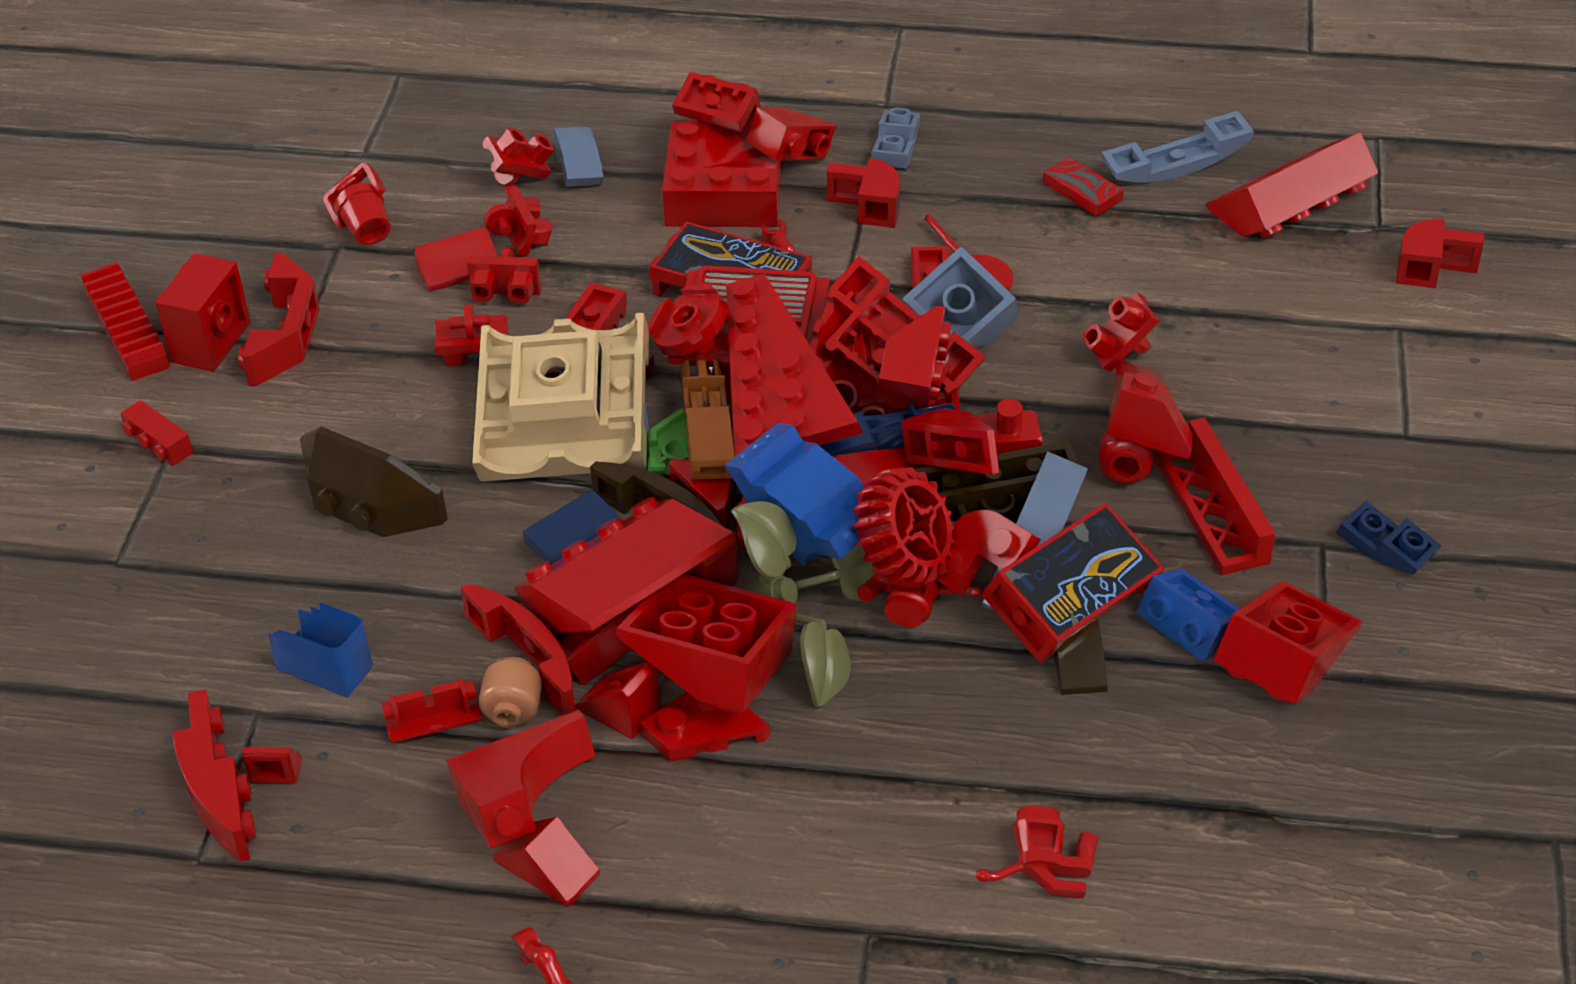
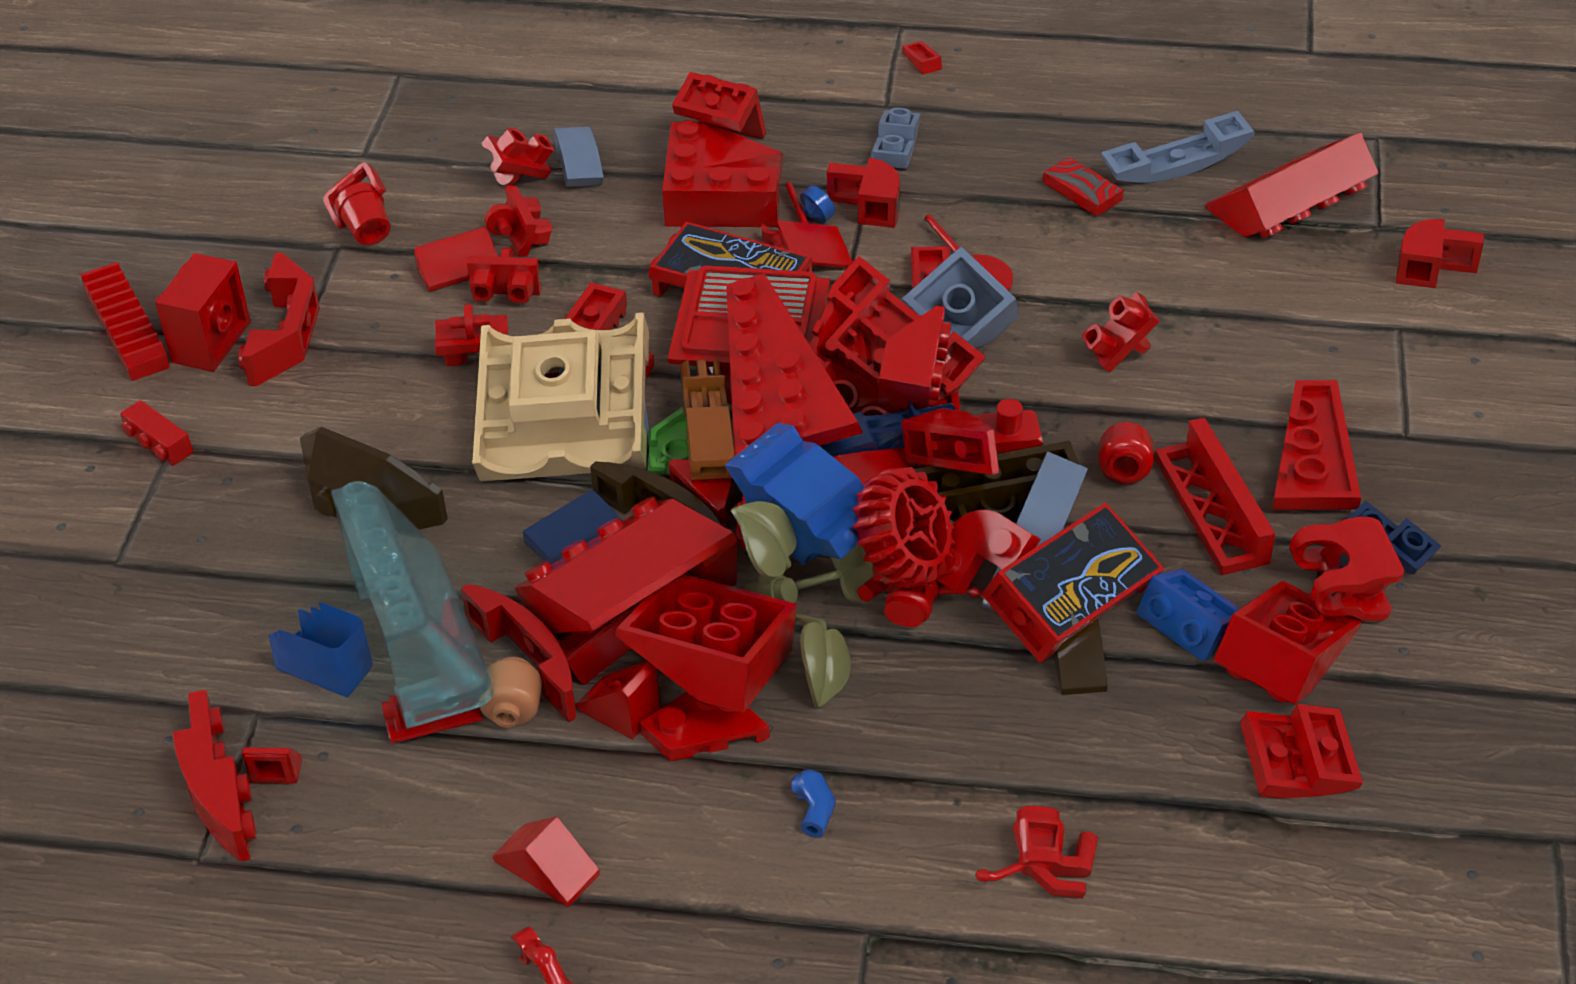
(418, 610): none -> clear light blue windscreen
(507, 776): red arch -> none
(689, 321): red plate -> none
(790, 134): red slope -> none
(816, 240): none -> red piece
(817, 204): none -> blue tile
(820, 798): none -> blue arm
(922, 57): none -> red piece
(1146, 412): red wedge -> none
(1300, 752): none -> red slope
(1317, 453): none -> red wing
(1354, 561): none -> red piece

